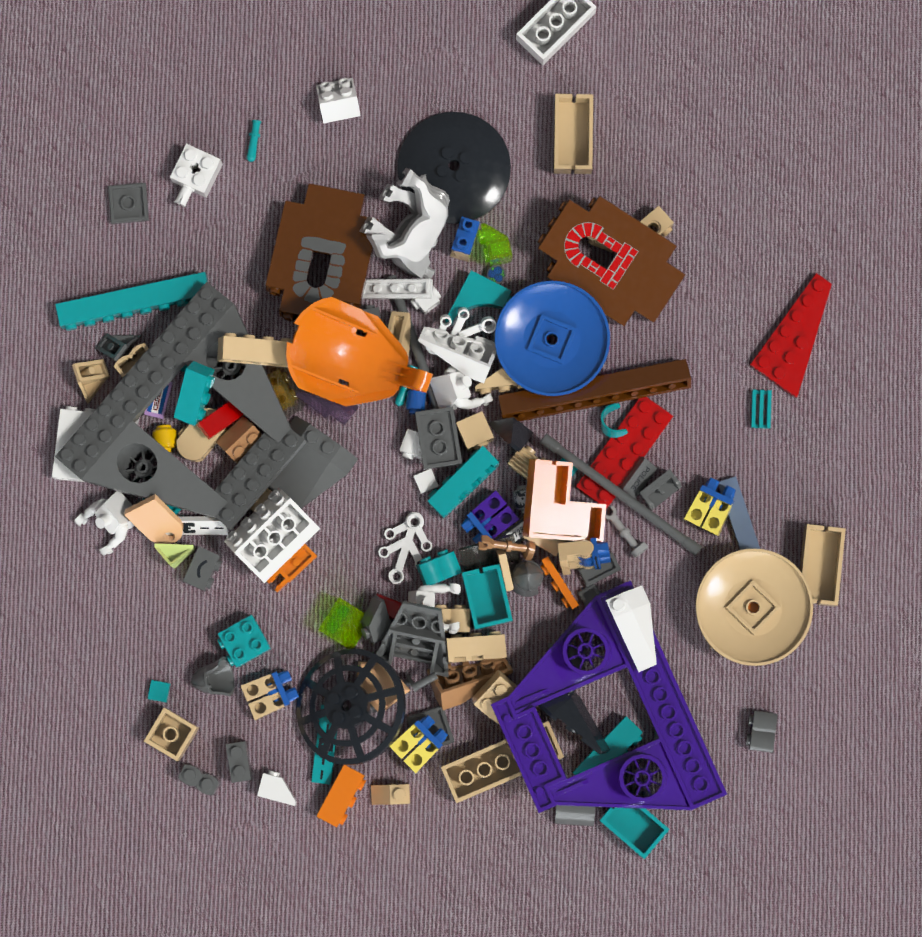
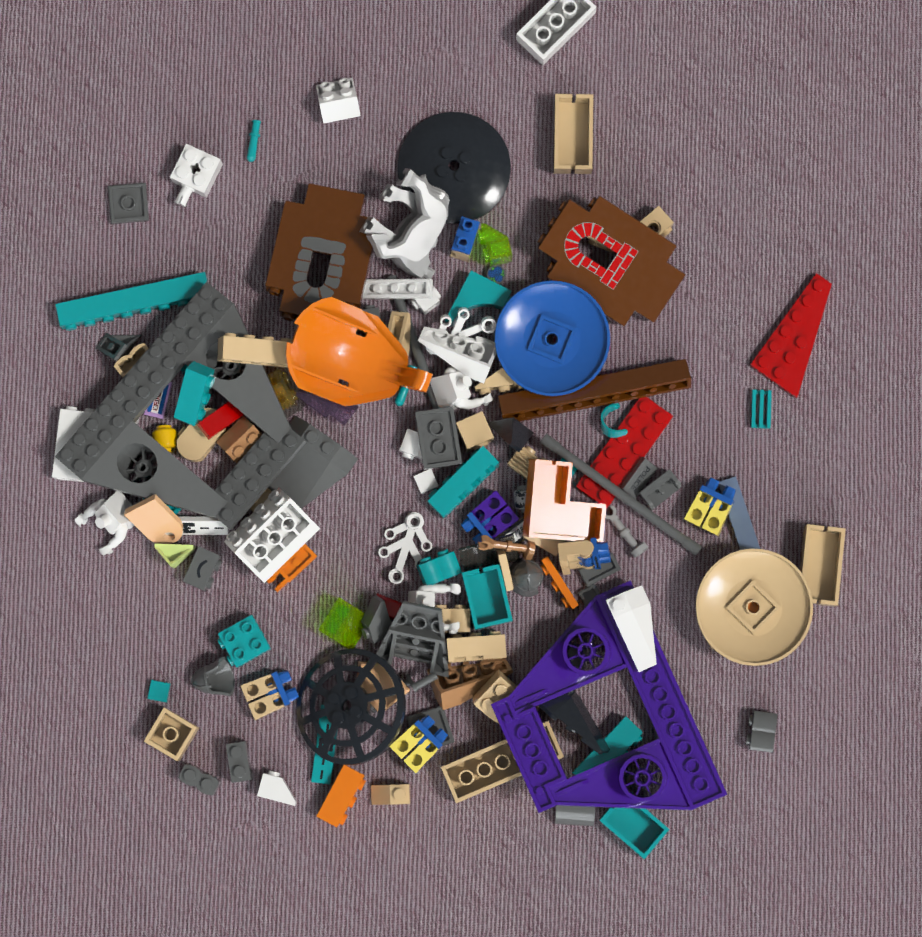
(90, 377): tan slope -> none
(415, 401): blue brick -> none

